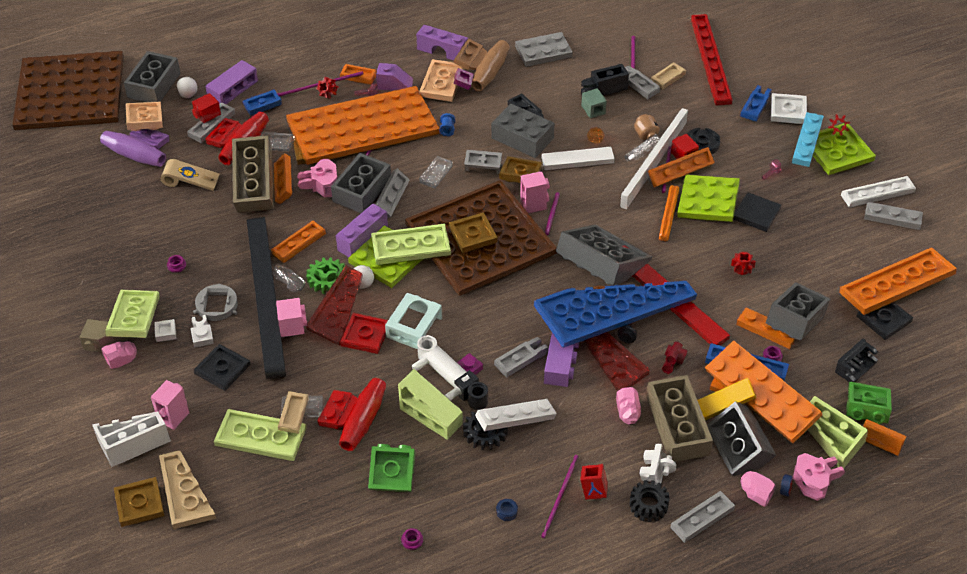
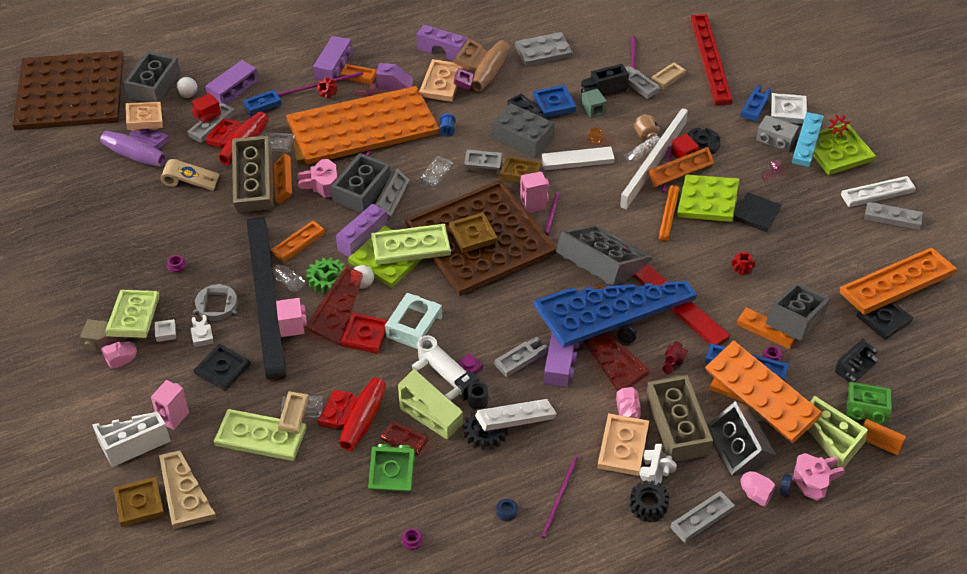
(333, 58): none -> medium lavender brick
(402, 435): none -> clear red plate
(554, 101): none -> blue plate
(594, 481): red brick -> none
(623, 444): none -> light nougat plate
(722, 399): yellow tile -> none
(777, 133): none -> light grey brick

